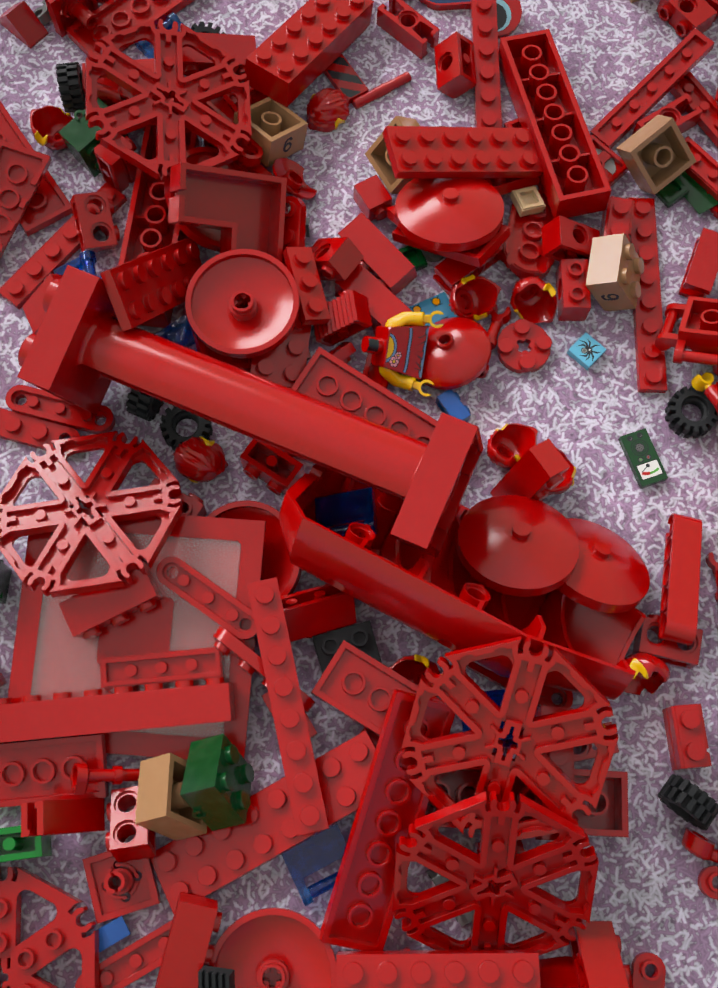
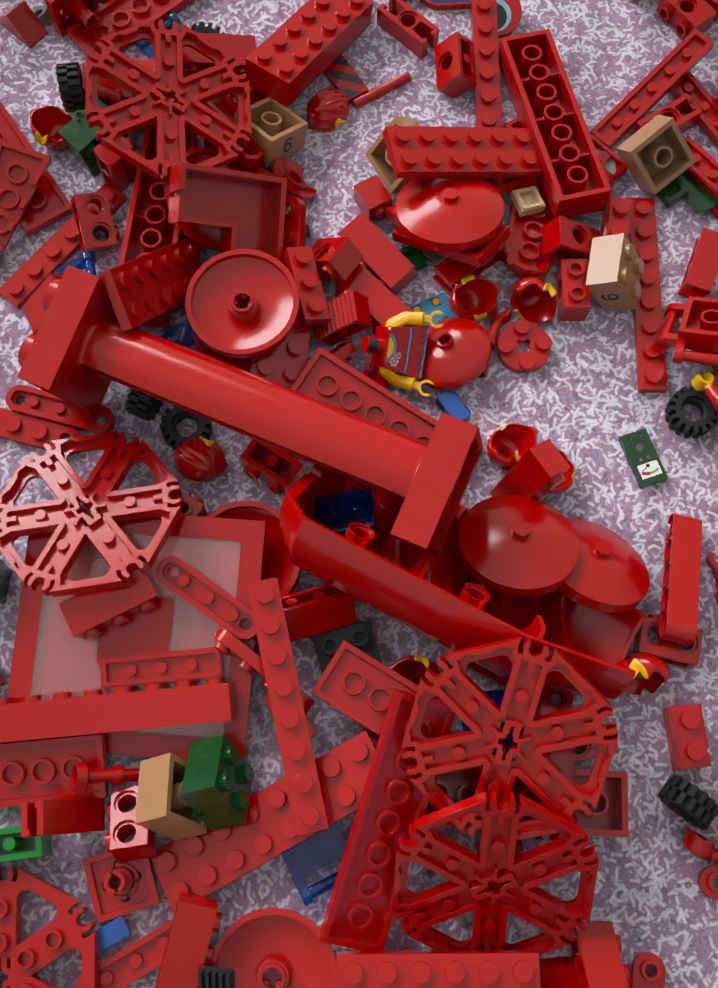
(586, 351): medium azure tile -> none

